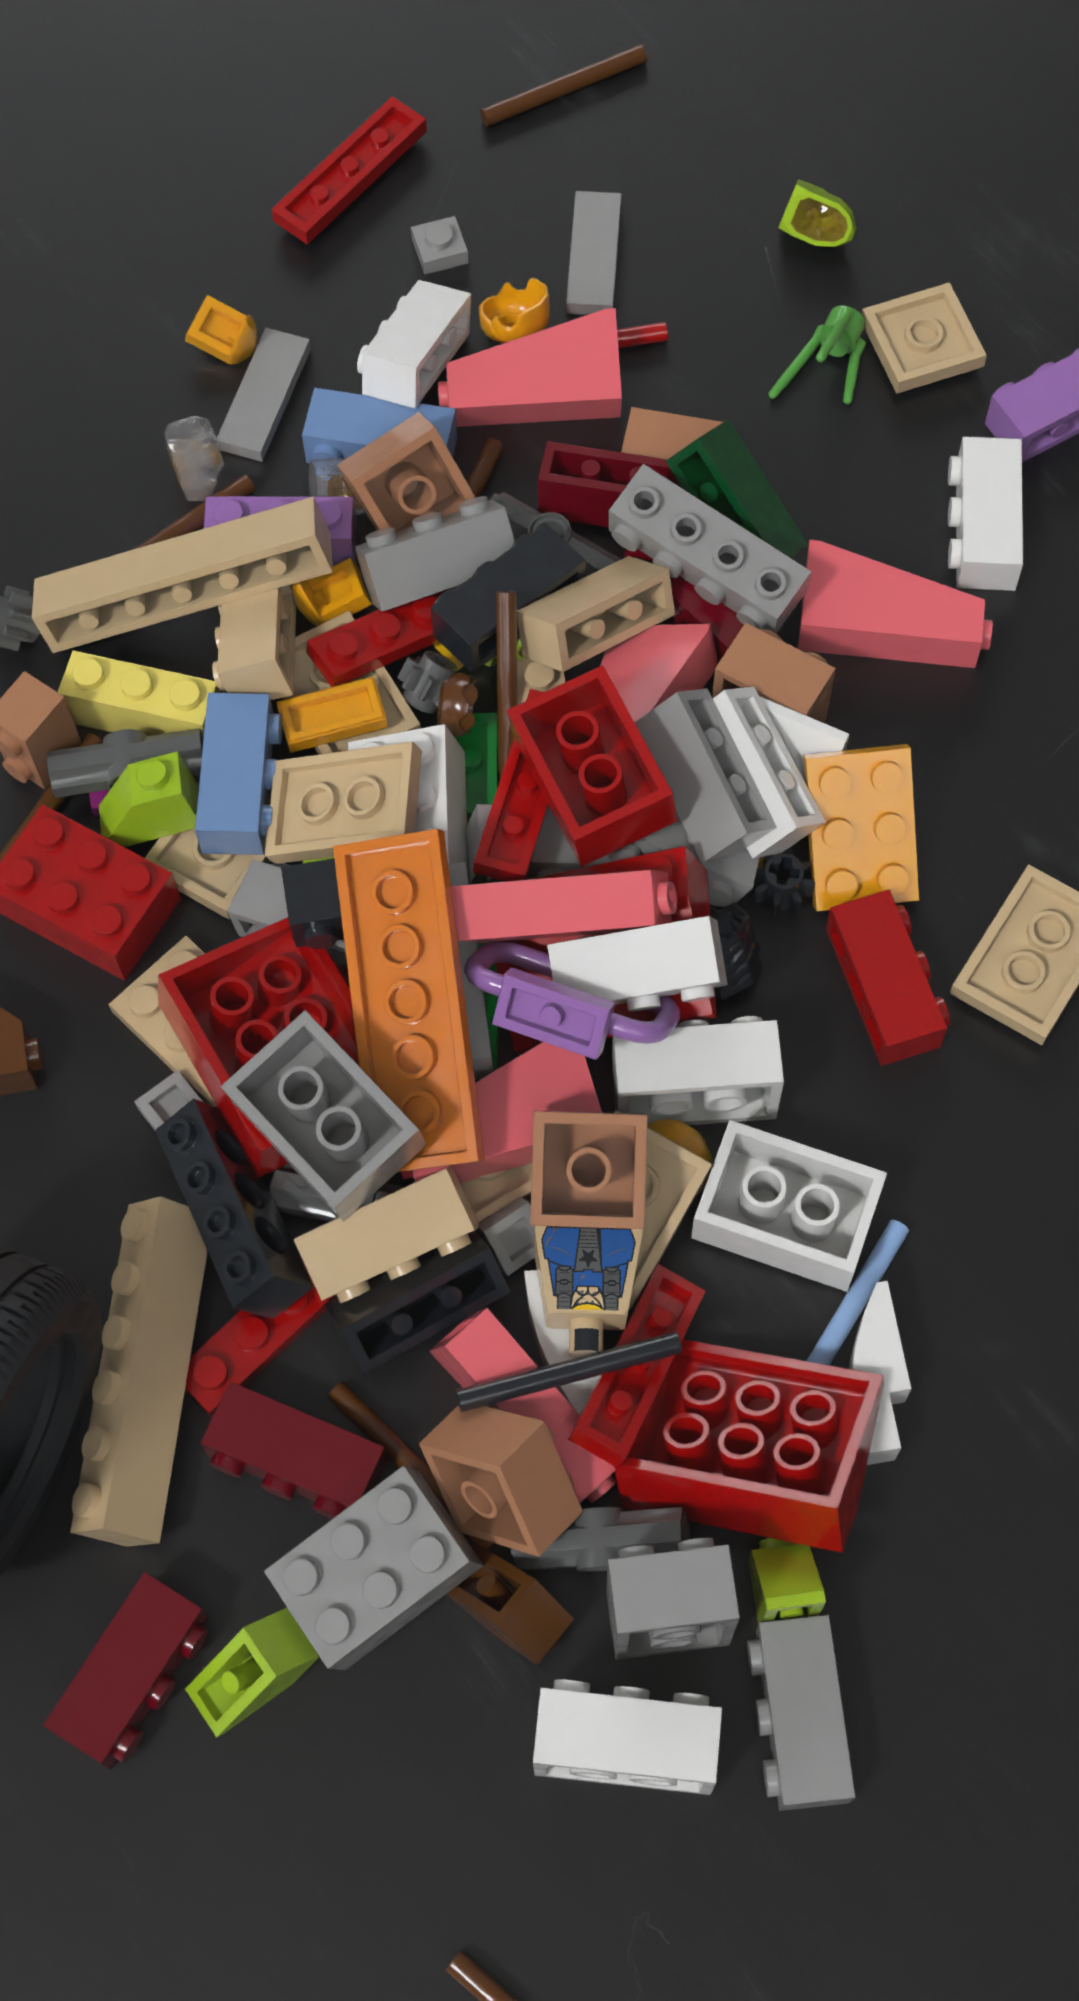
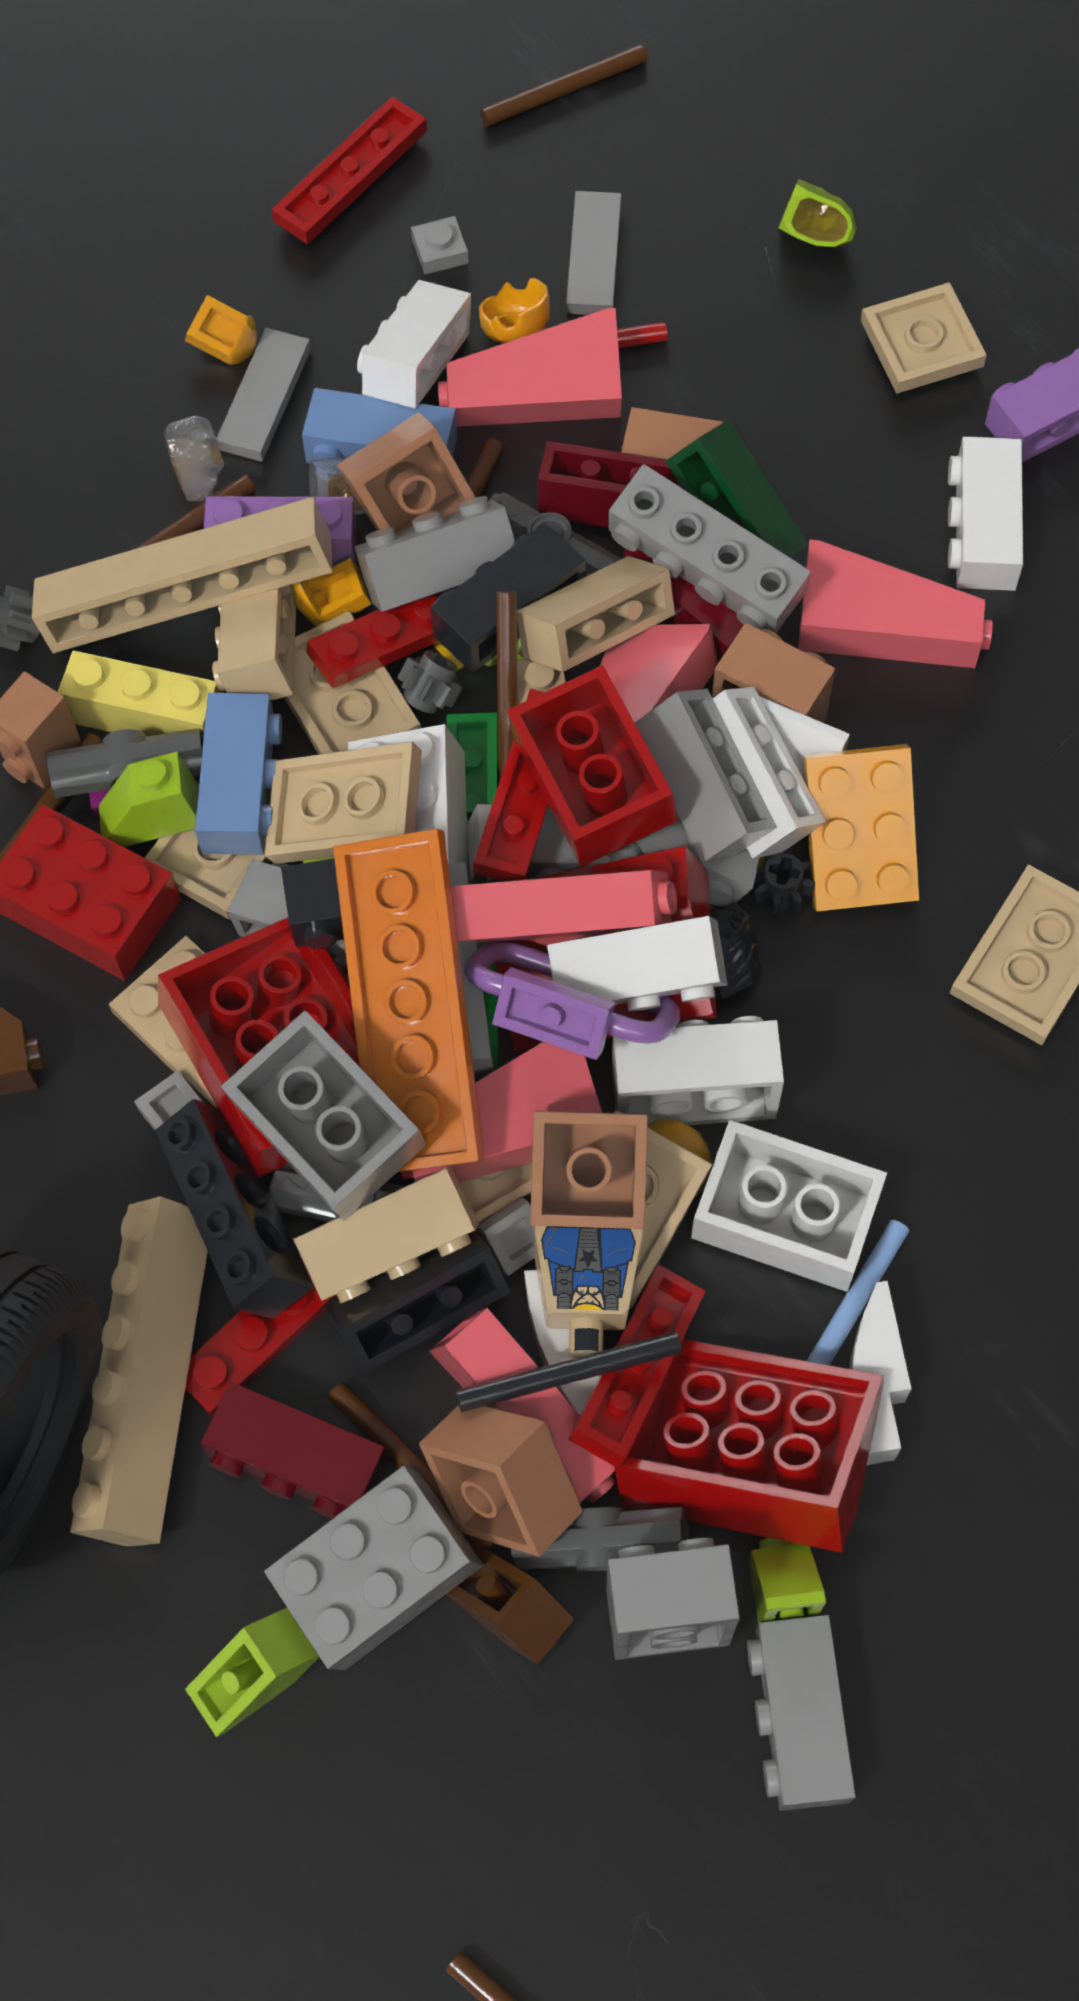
(129, 1672): dark red brick -> none
(332, 714): light orange tile -> none
(456, 704): reddish brown plate -> none
(627, 1738): white brick -> none
(837, 337): bright green plant -> none
(887, 977): red brick -> none

